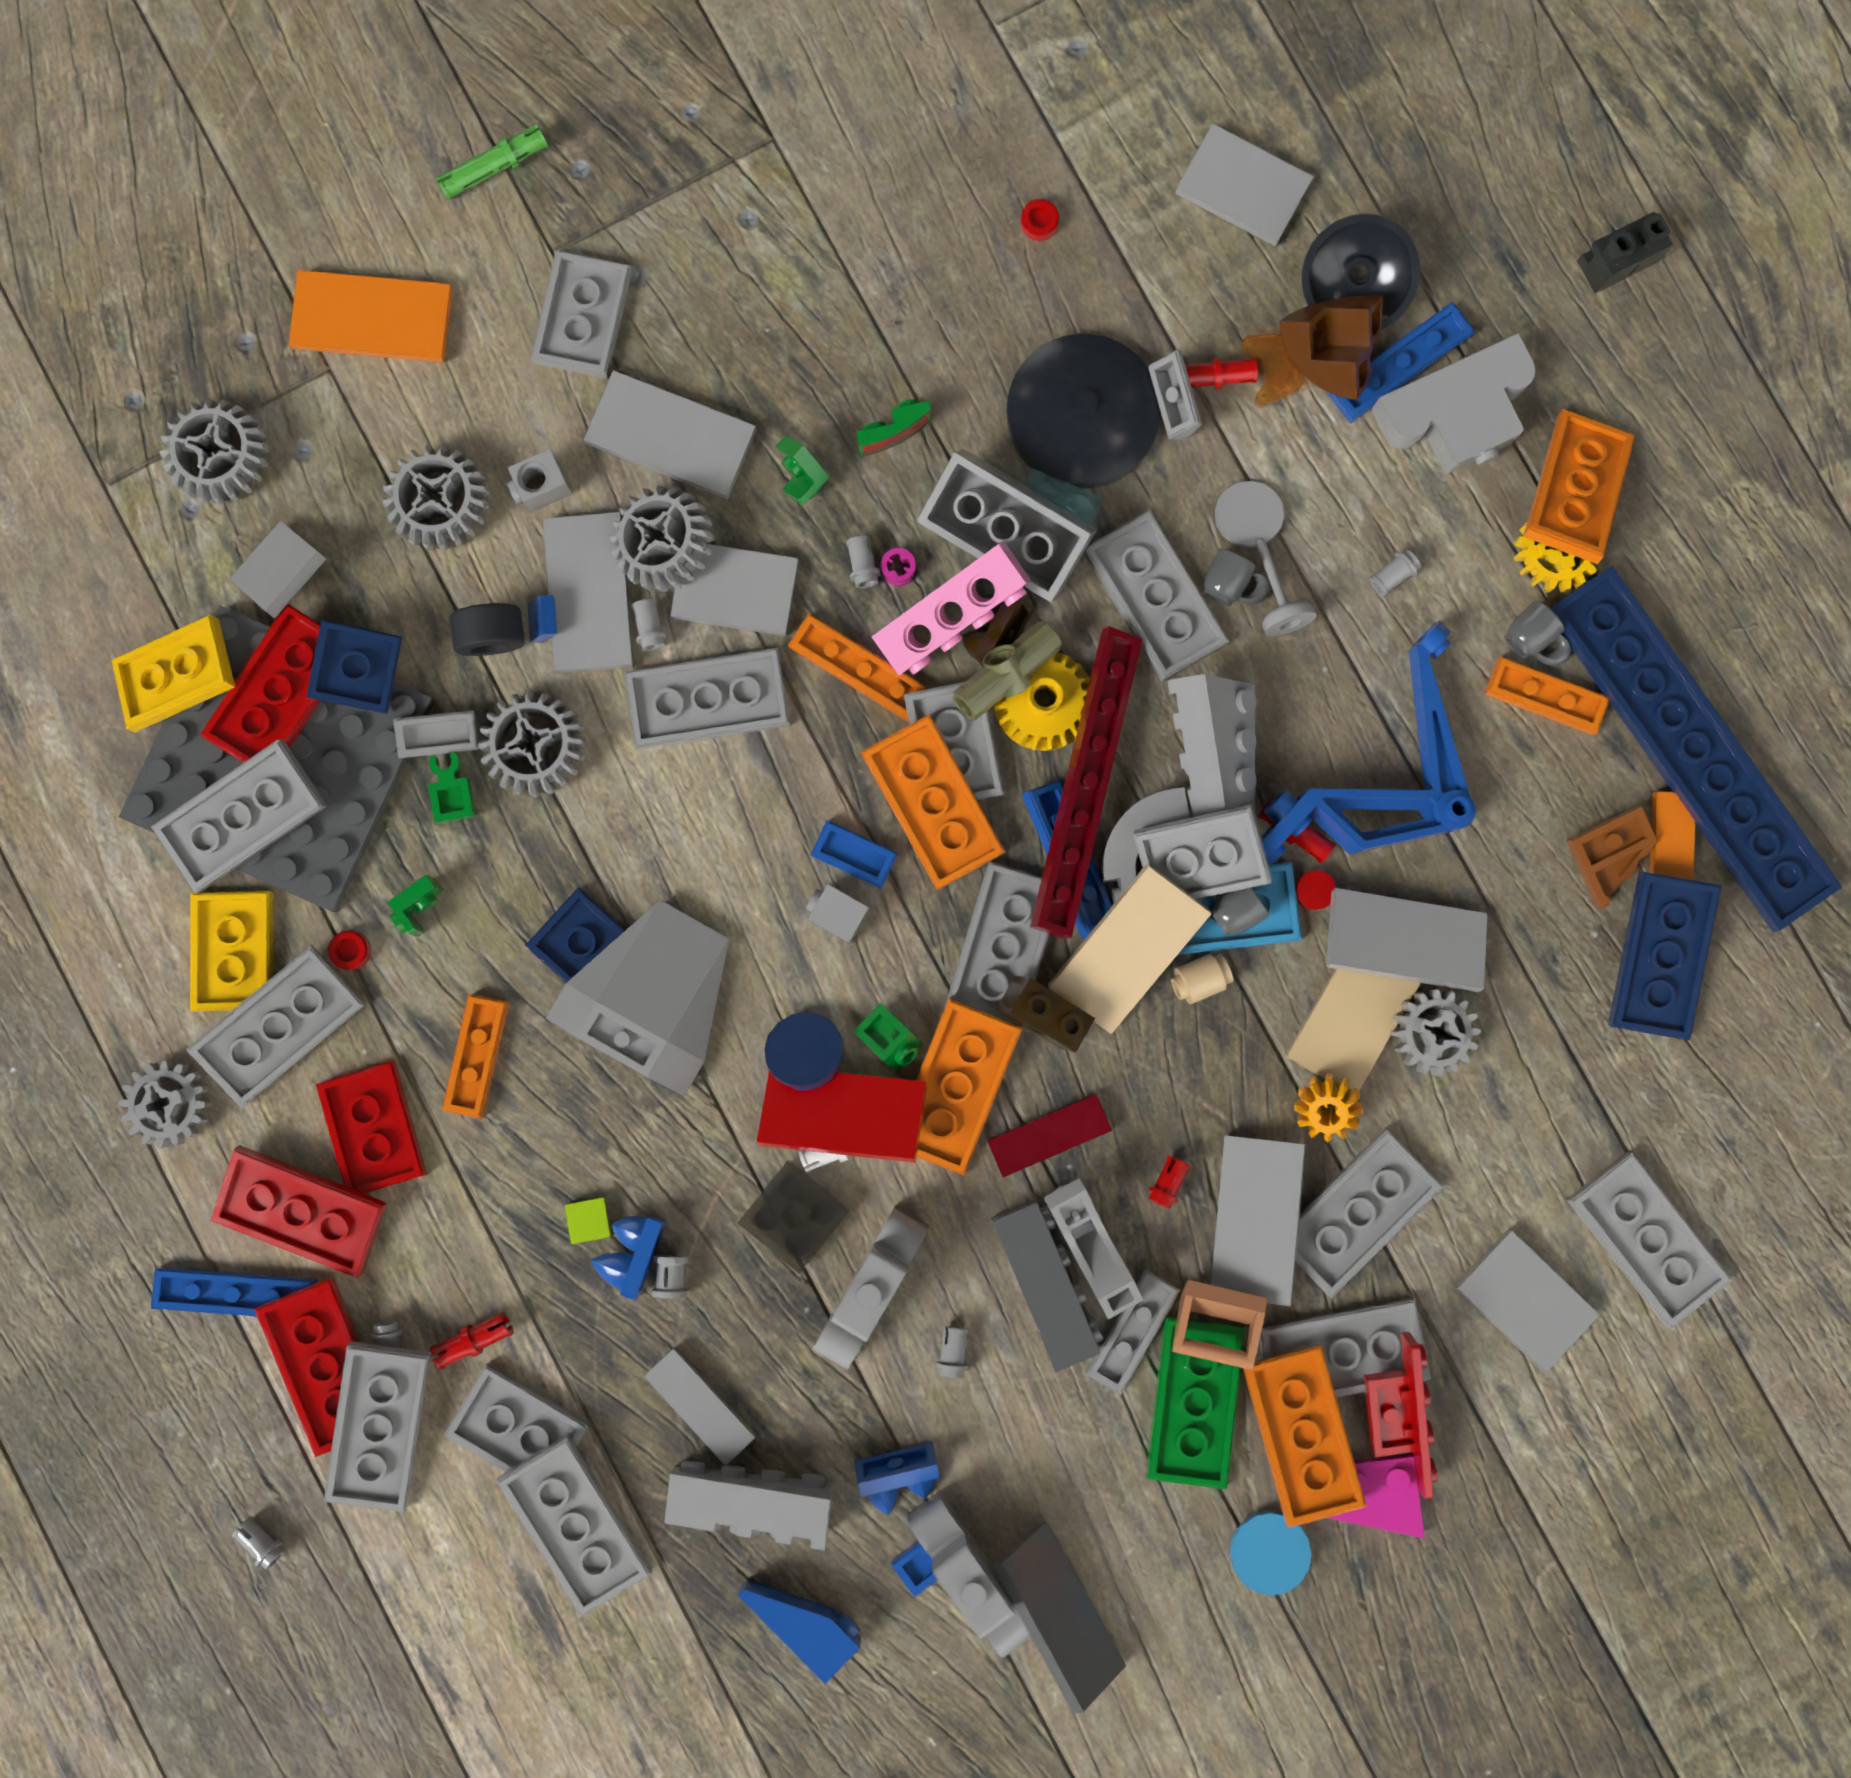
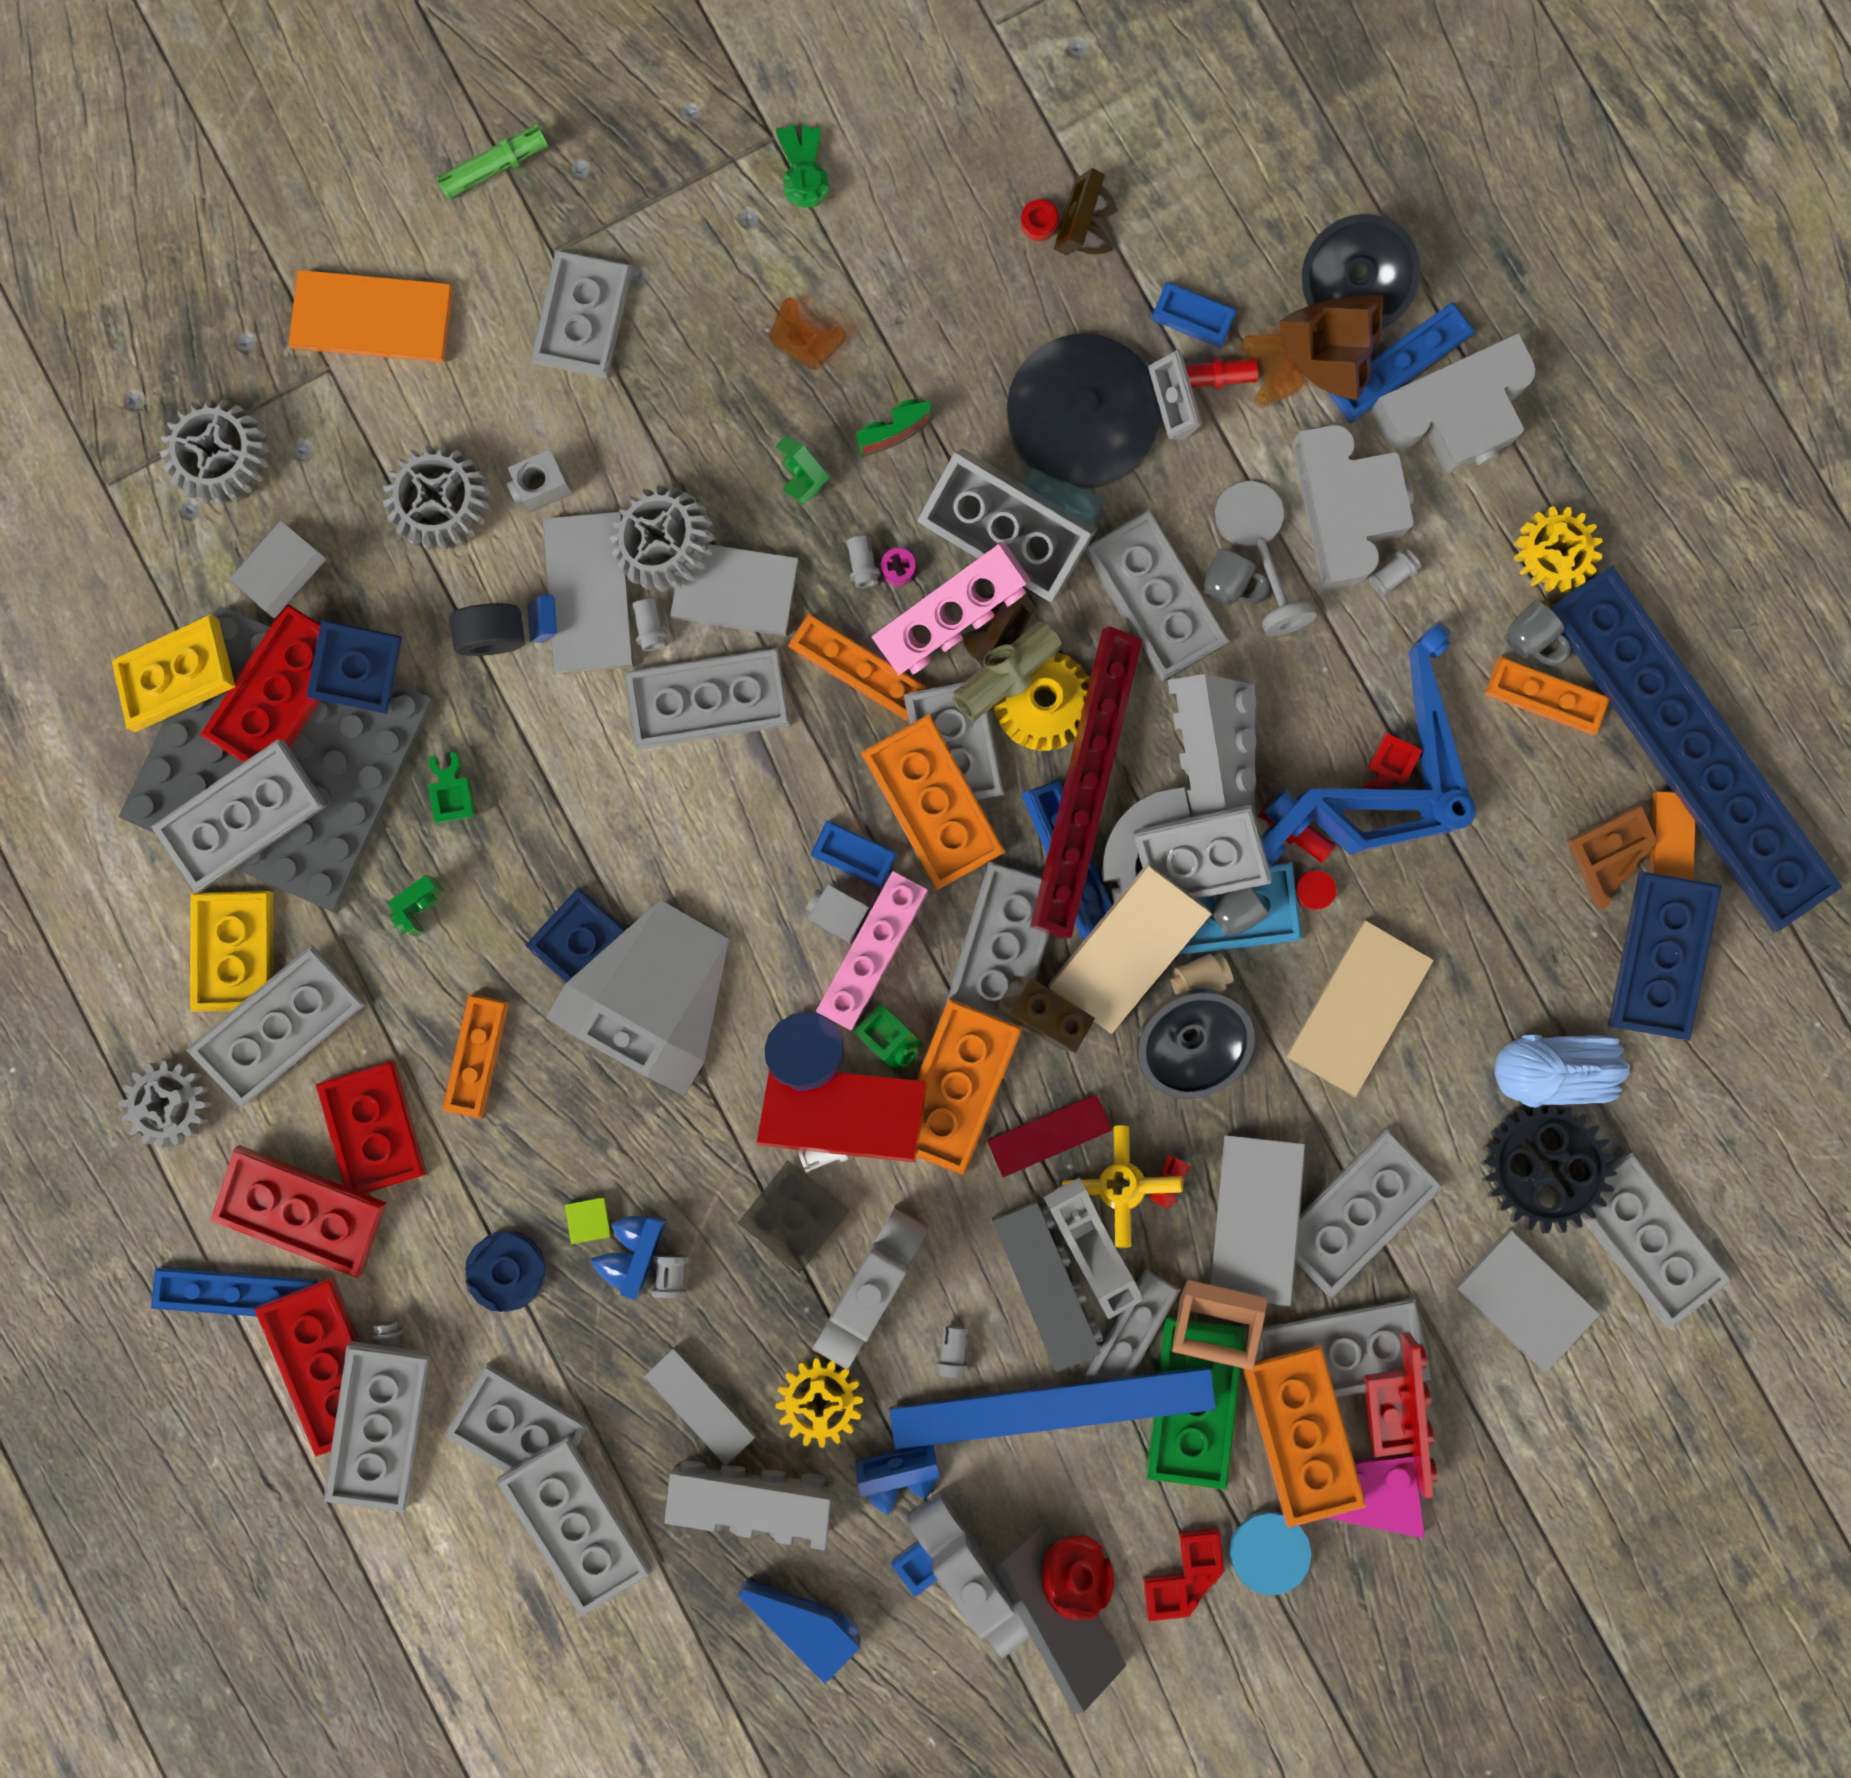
(258, 1543): light grey pin -> none
(349, 950): red tile -> none
(435, 734): light grey tile -> none
(471, 1340): red pin -> none
(505, 1271): none -> dark blue tile
(517, 747): light grey gear -> none
(670, 434): light grey tile -> none
(801, 340): none -> clear orange piece
(801, 1402): none -> yellow gear
(805, 181): none -> green piece
(872, 951): none -> bright pink brick
(1052, 1407): none -> blue tile
(1077, 229): none -> dark brown tile
(1077, 1577): none -> red tile
(1131, 1195): none -> yellow bar
(1179, 1593): none -> red tile
(1193, 314): none -> blue tile
(1206, 1057): none -> black dish
(1244, 184): light grey tile -> none
(1323, 1094): light orange gear -> none
(1349, 503): none -> light grey brick
(1392, 762): none -> red plate
(1407, 940): light grey tile -> none
(1443, 1019): light grey gear -> none
(1561, 1069): none -> light blue hair
(1574, 1143): none -> black gear
(1579, 486): orange tile -> none
(1626, 251): pearl dark grey hips -> none

